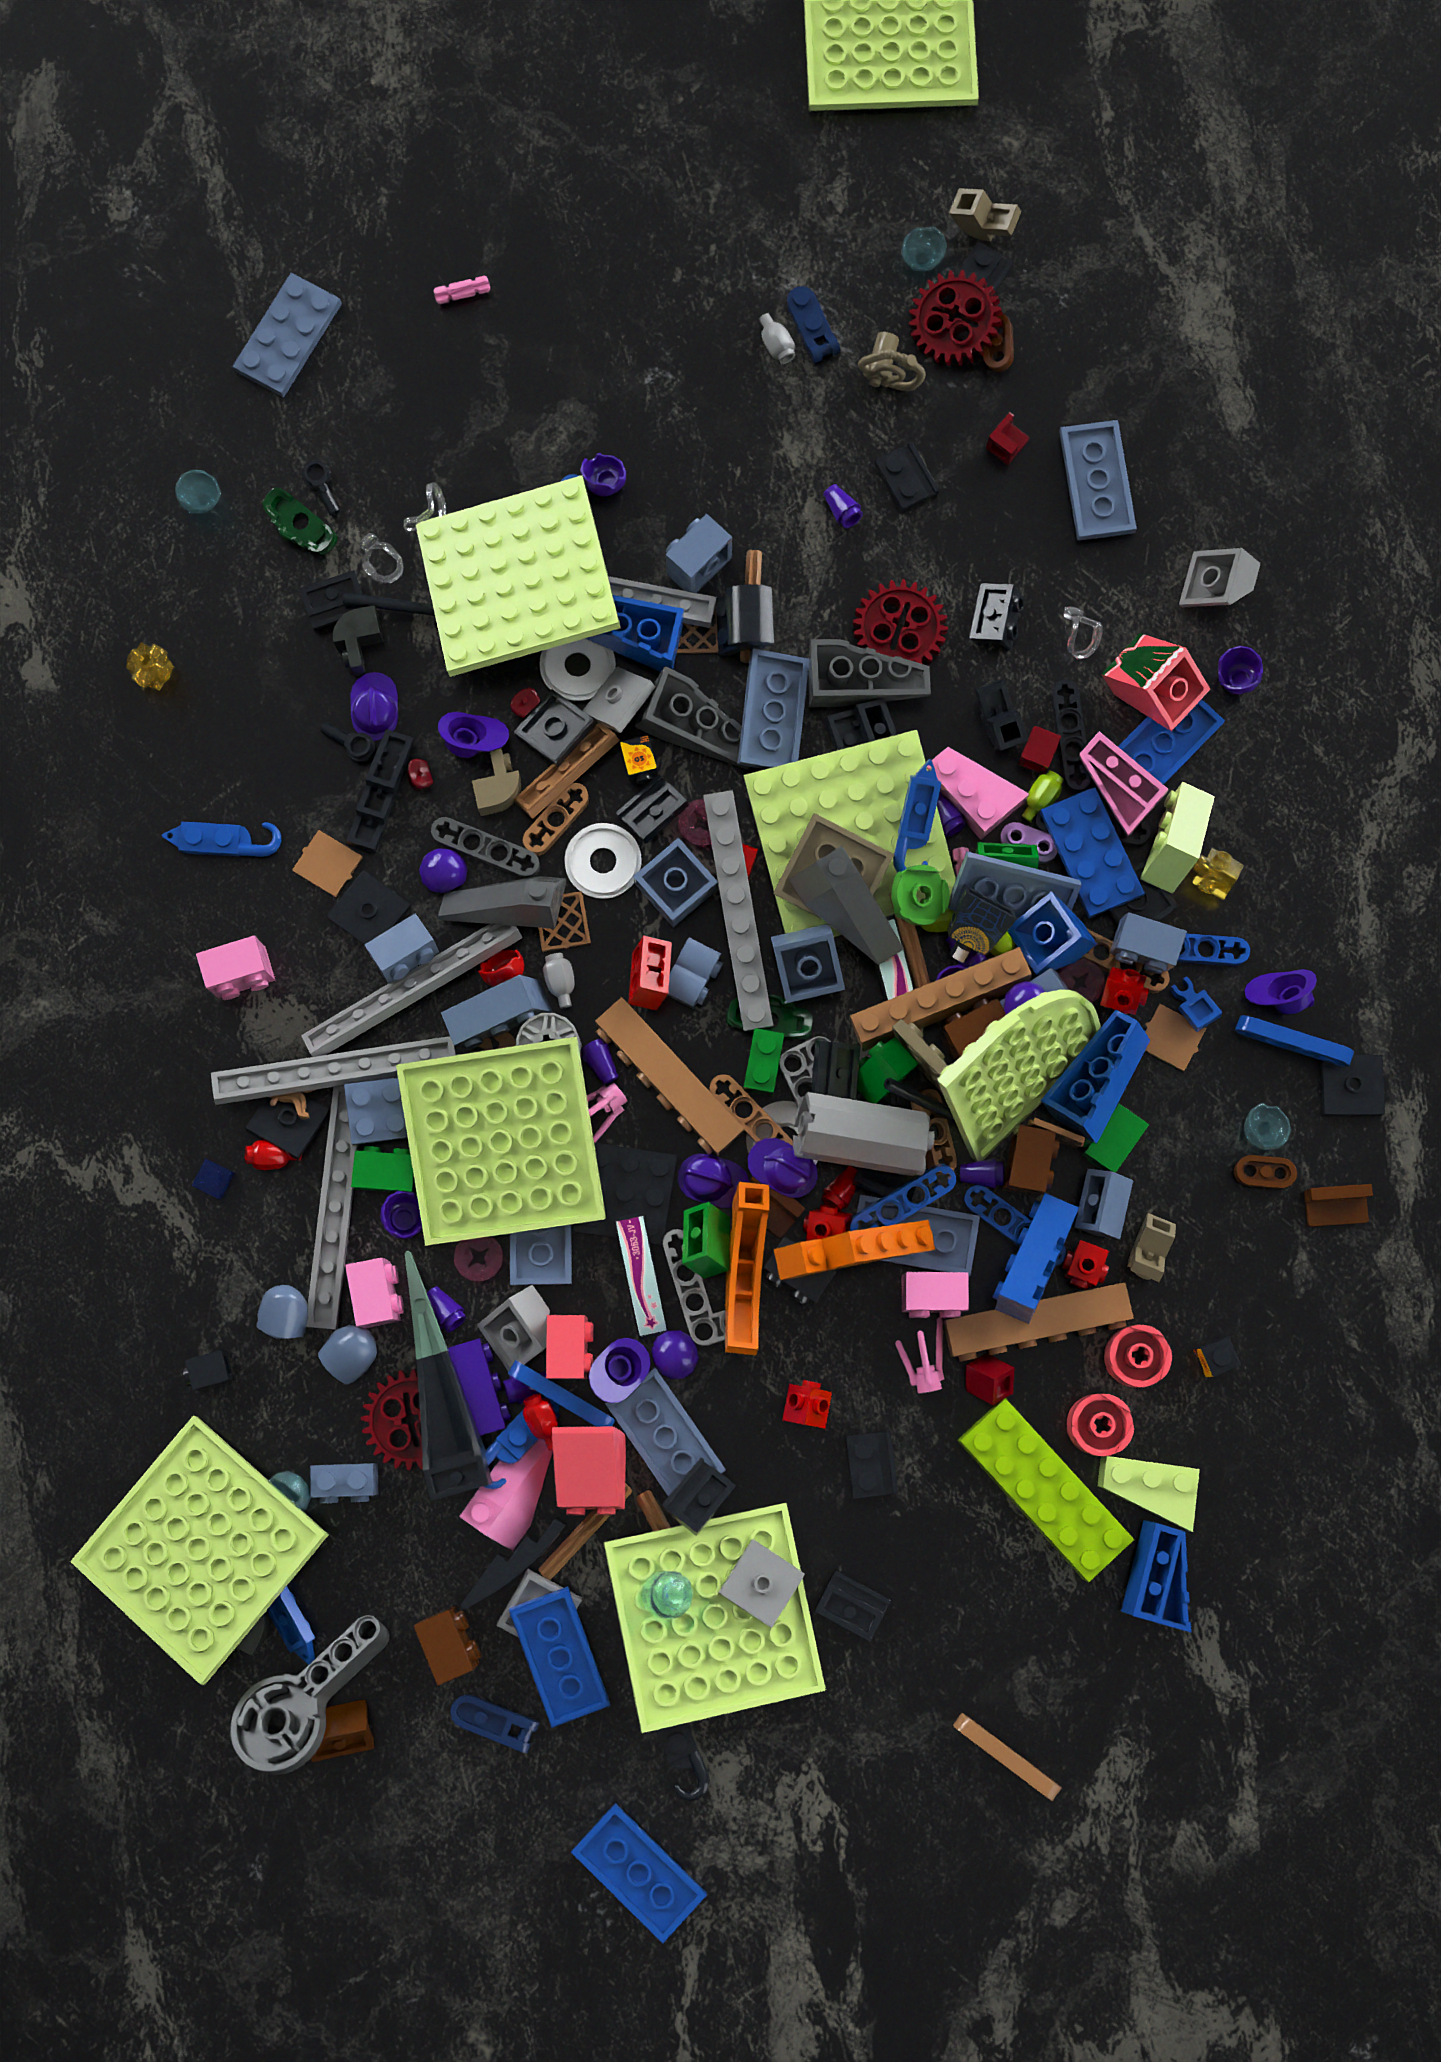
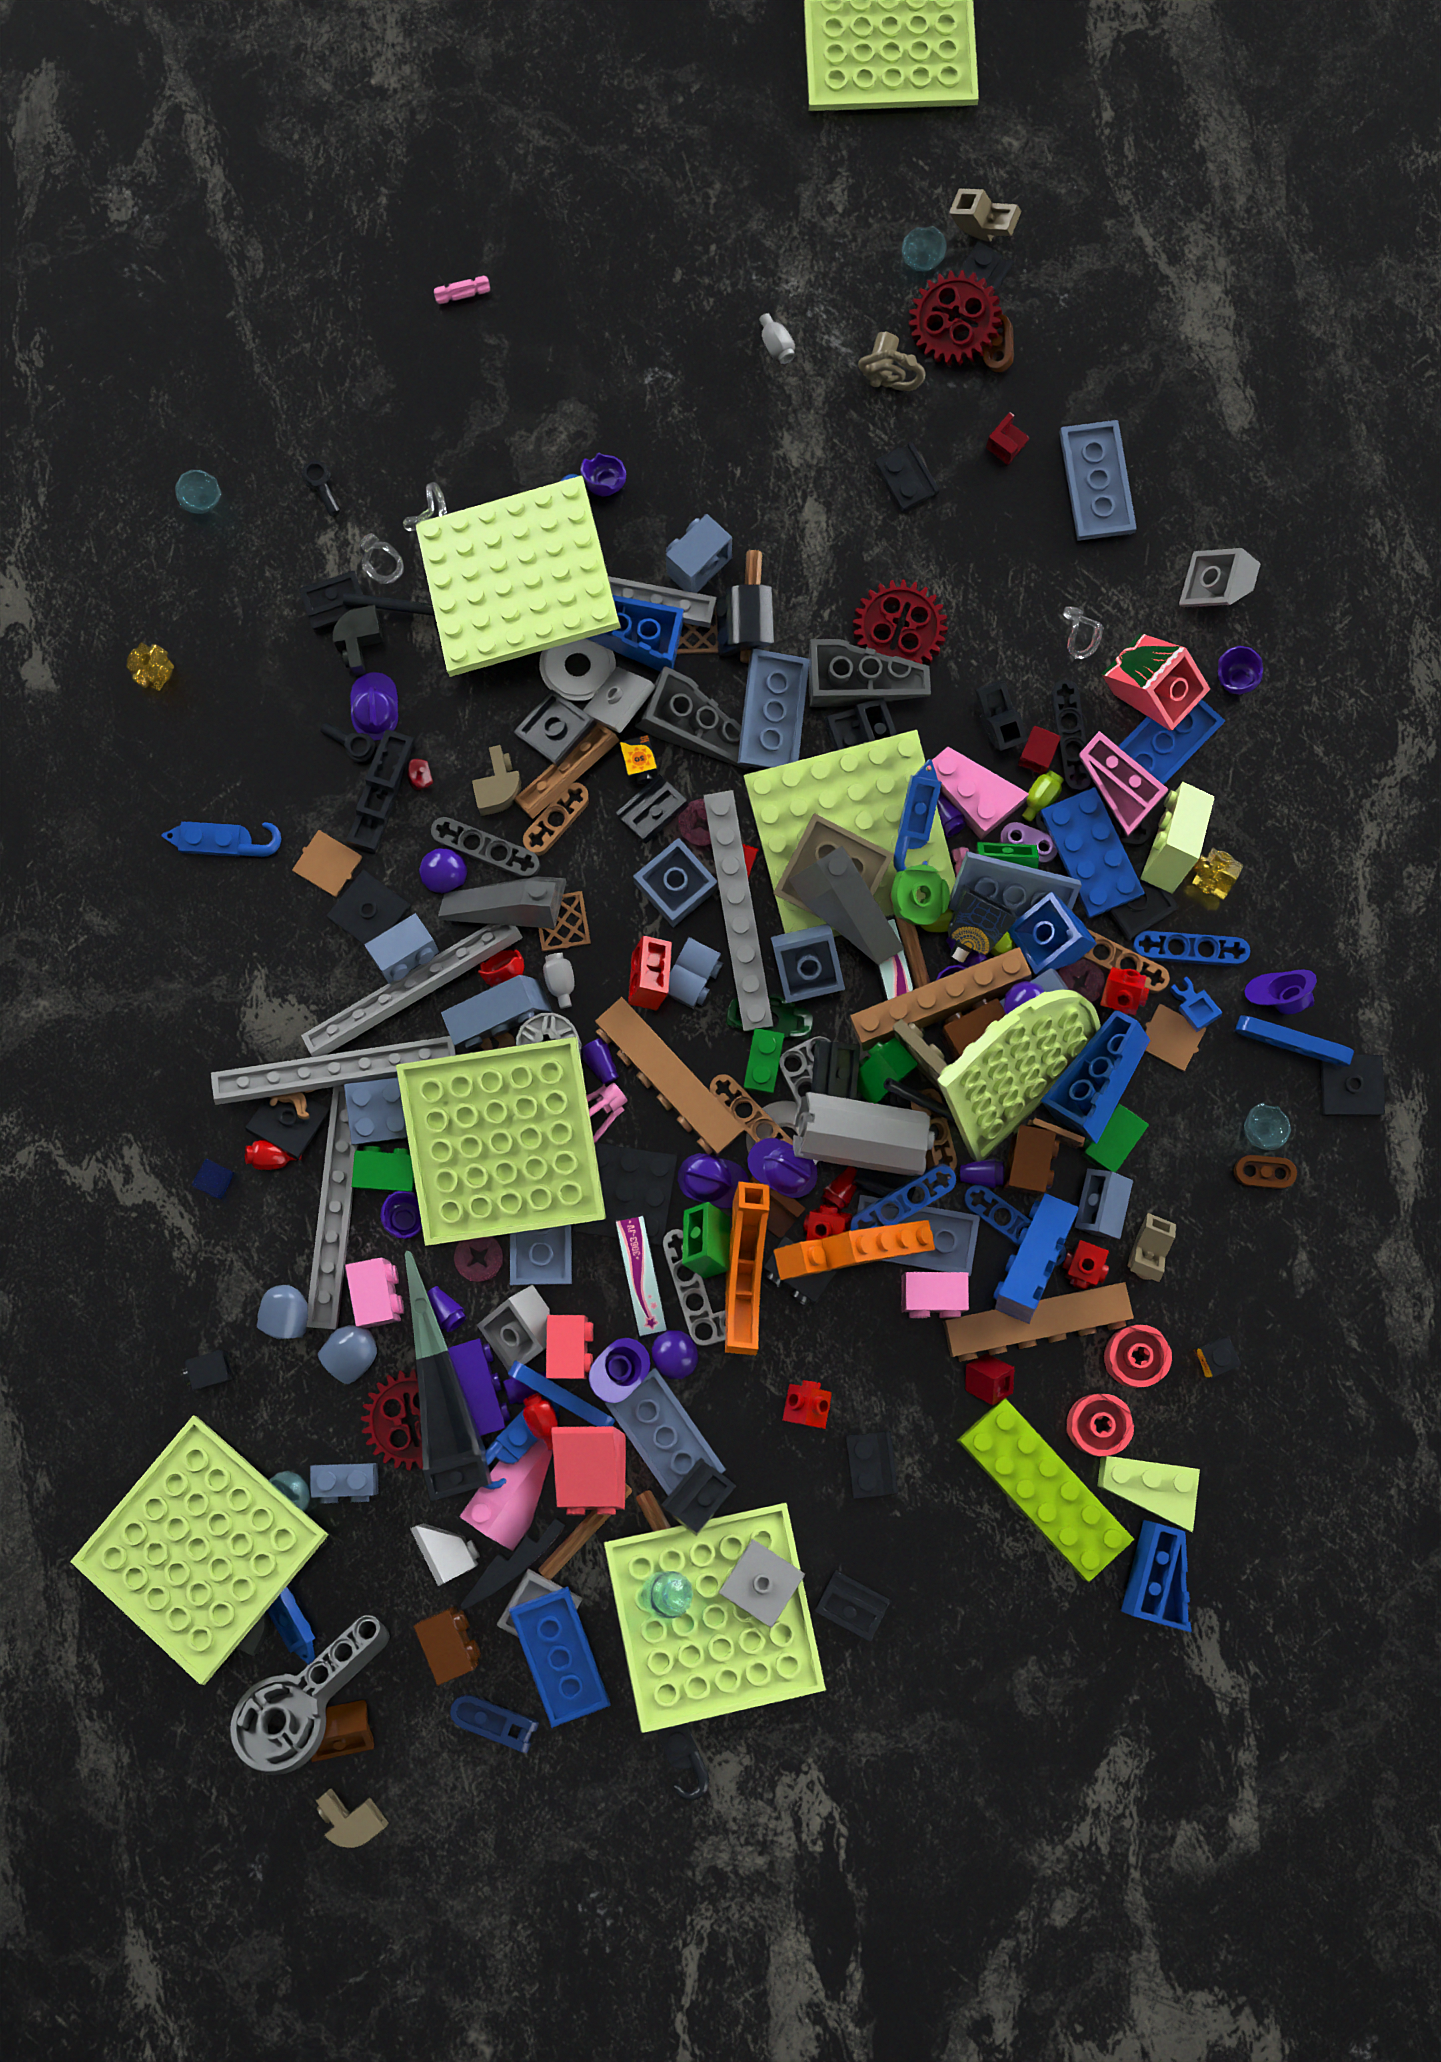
(236, 968): bright pink brick -> none
(283, 508): dark green piece -> none
(287, 335): sand blue plate -> none
(350, 1828): none -> dark tan brick
(445, 1552): none -> slope
(471, 734): dark purple piece -> none
(524, 702): dark red piece -> none
(602, 884): white piece -> none
(638, 1872): blue plate -> none
(811, 323): dark blue plate -> none
(844, 508): dark purple cone -> none
(927, 1377): bright pink plant -> none
(997, 614): bracket -> none
(1007, 1756): medium nougat beam -> none
(1147, 943): sand blue brick -> none
(1337, 1205): reddish brown panel -> none

